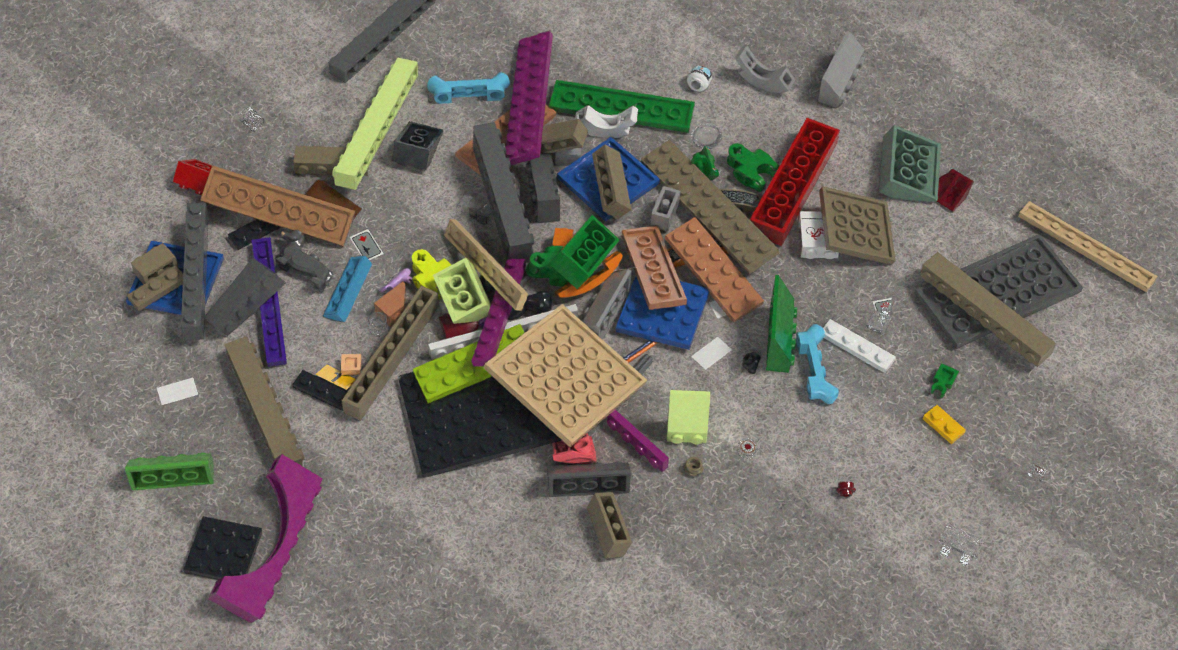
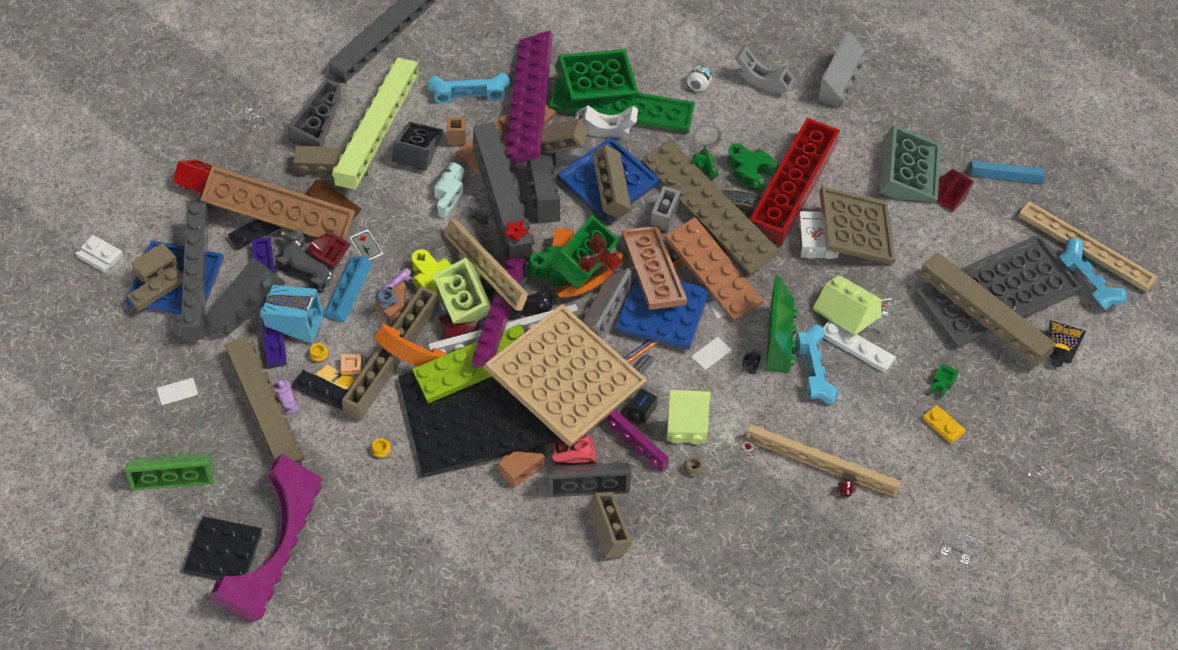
(99, 253): none -> white plate
(285, 396): none -> lavender piece
(293, 311): none -> medium azure slope
(315, 118): none -> dark grey wedge
(318, 352): none -> yellow plate
(329, 249): none -> dark red slope
(380, 448): none -> yellow plate
(382, 295): none -> sand blue plate
(404, 349): none -> orange slope
(448, 188): none -> light aqua plate
(456, 131): none -> medium nougat brick
(516, 235): none -> red plate
(520, 466): none -> nougat slope
(596, 75): none -> green slope
(600, 255): none -> clear red bar
(642, 406): none -> black brick
(824, 461): none -> tan plate
(848, 305): none -> yellowish green slope
(1007, 172): none -> dark azure slope
(1067, 342): none -> black torso
(1104, 295): none -> medium azure plate

